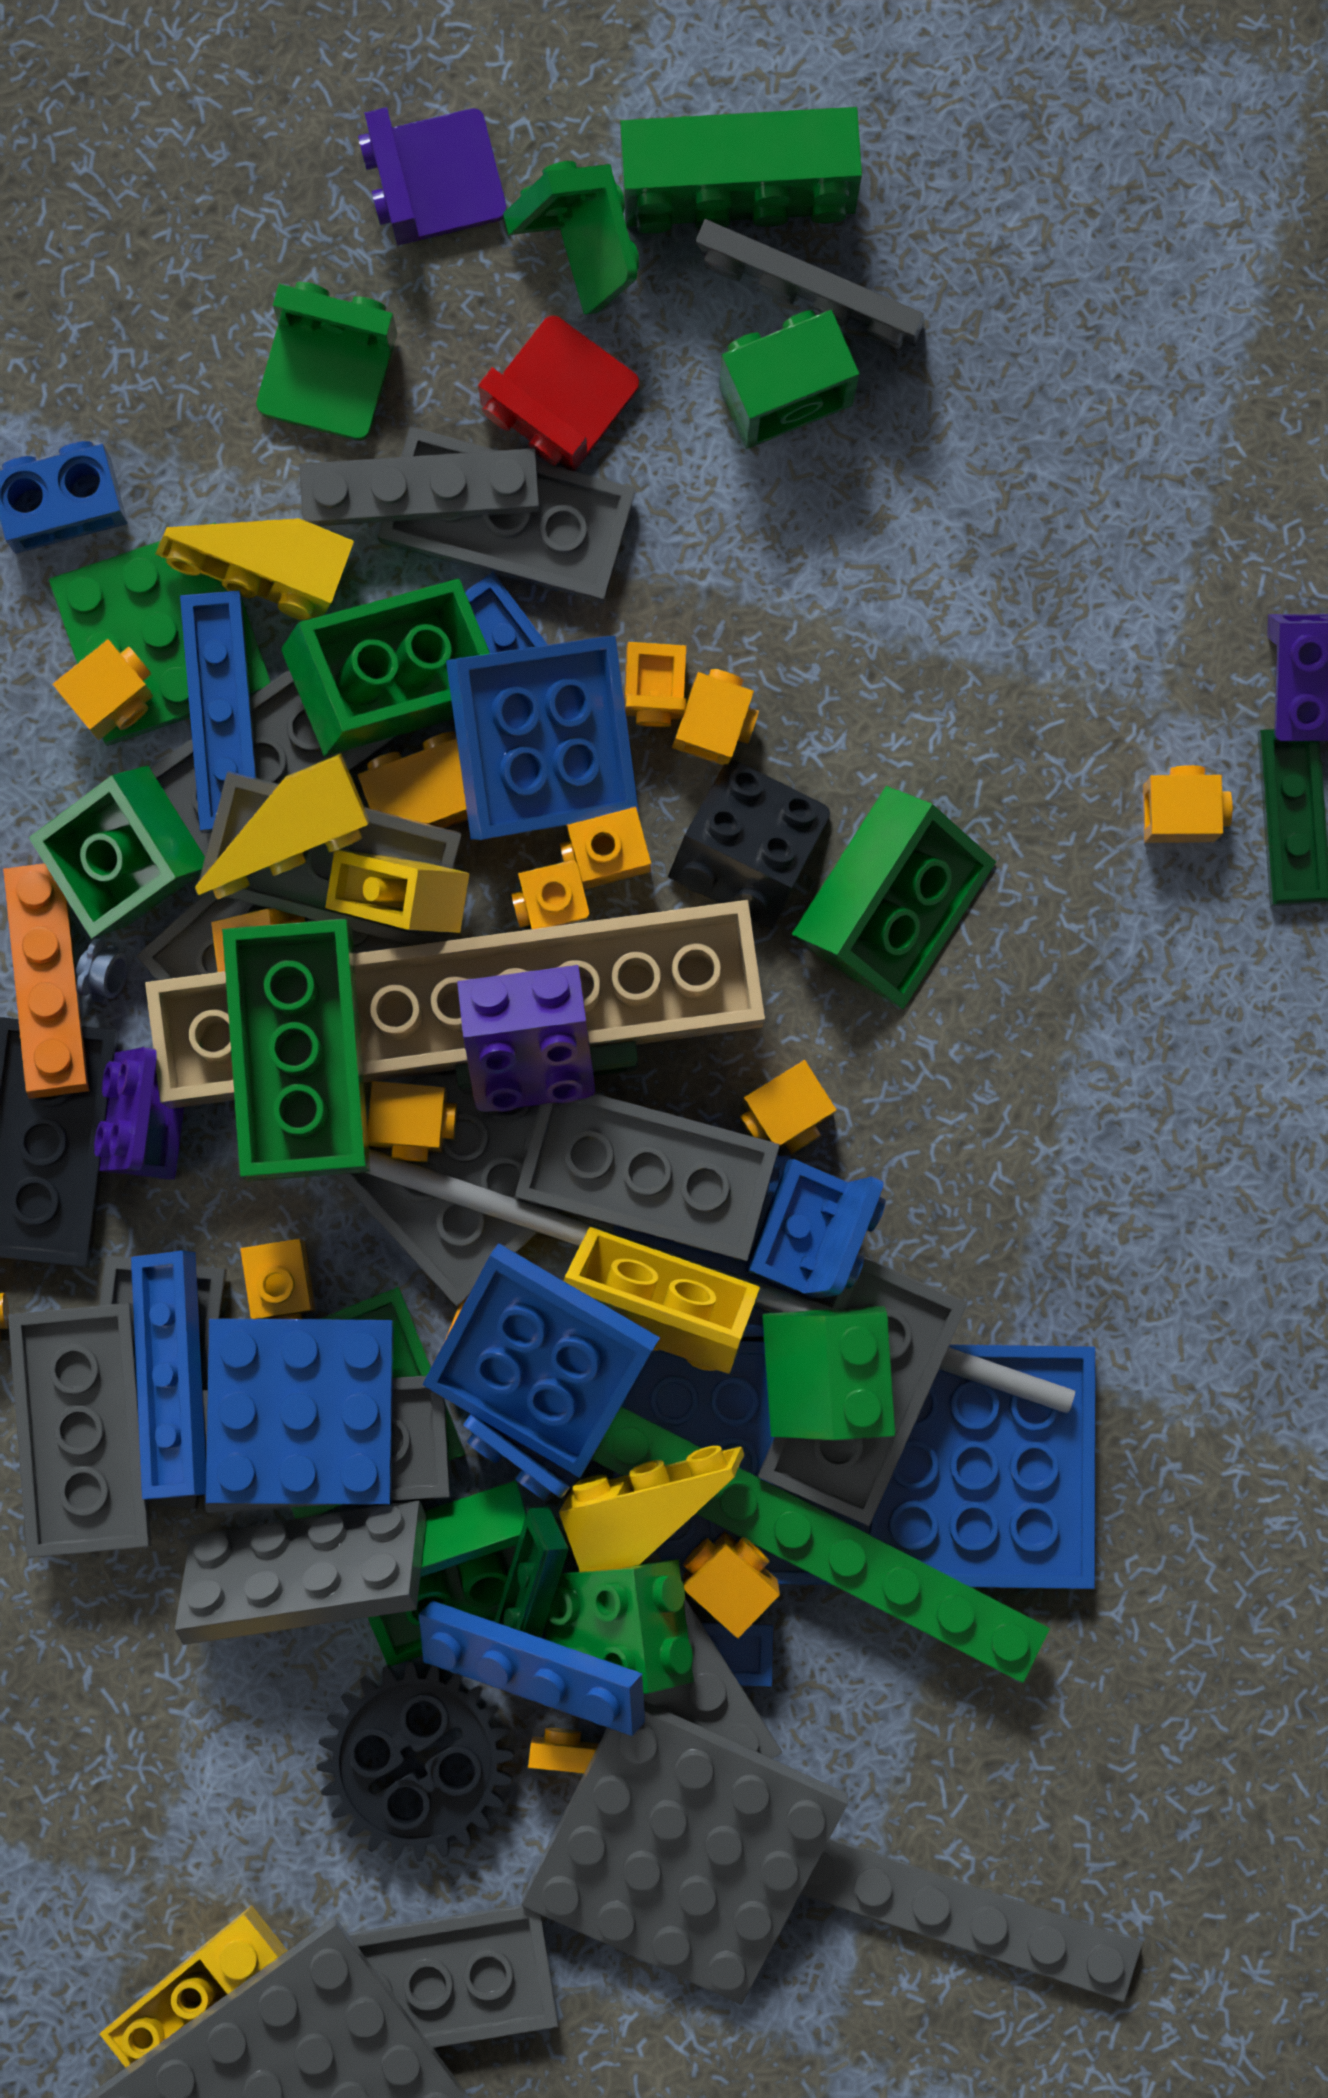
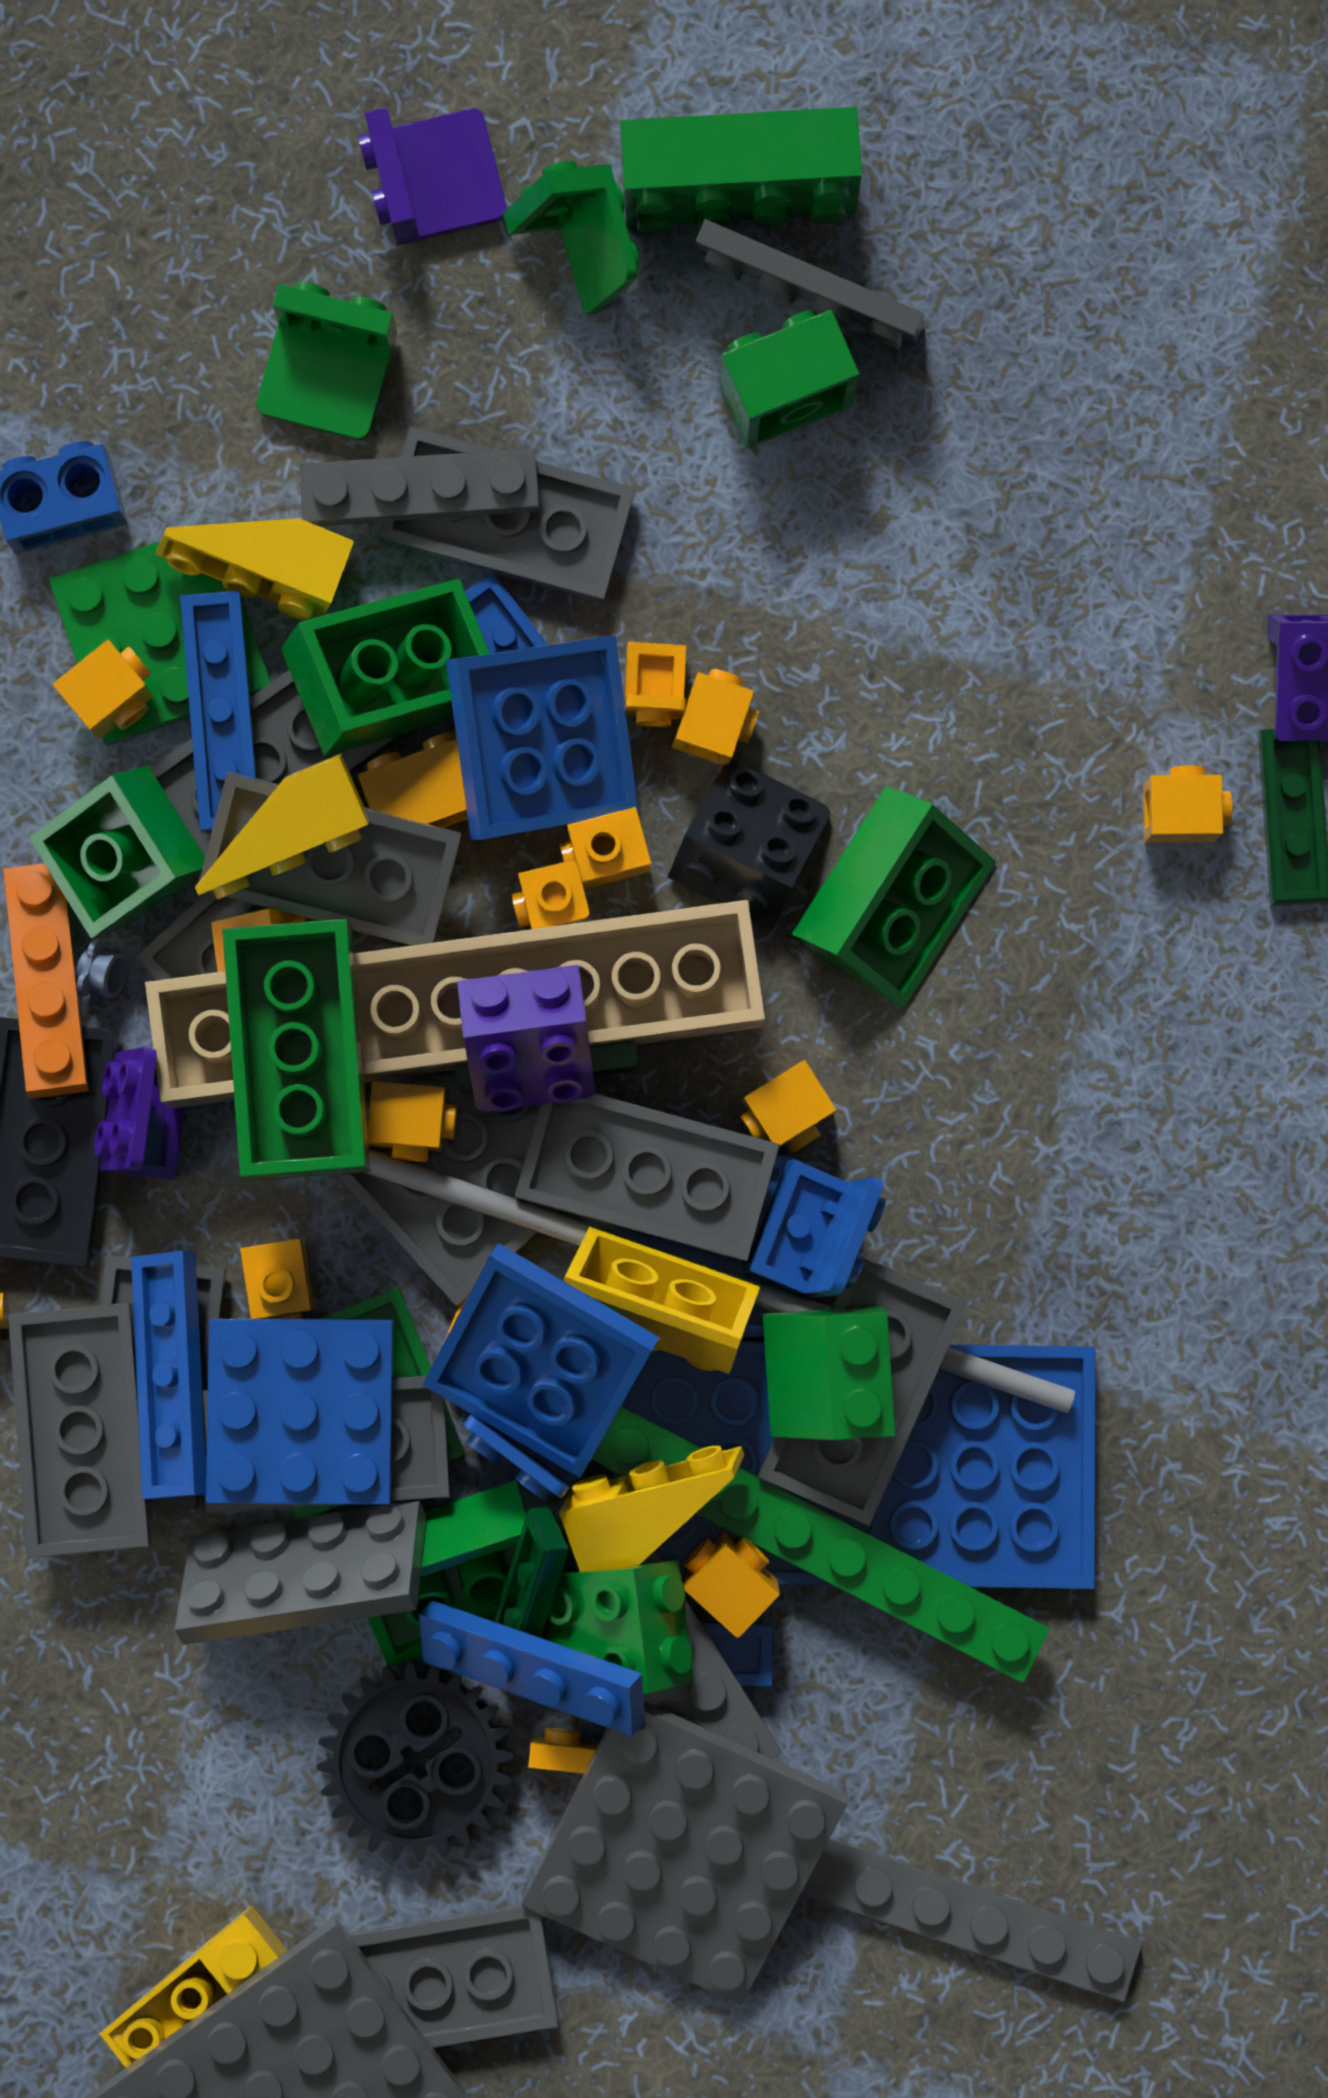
(397, 891): yellow slope -> none
(558, 393): red bracket -> none

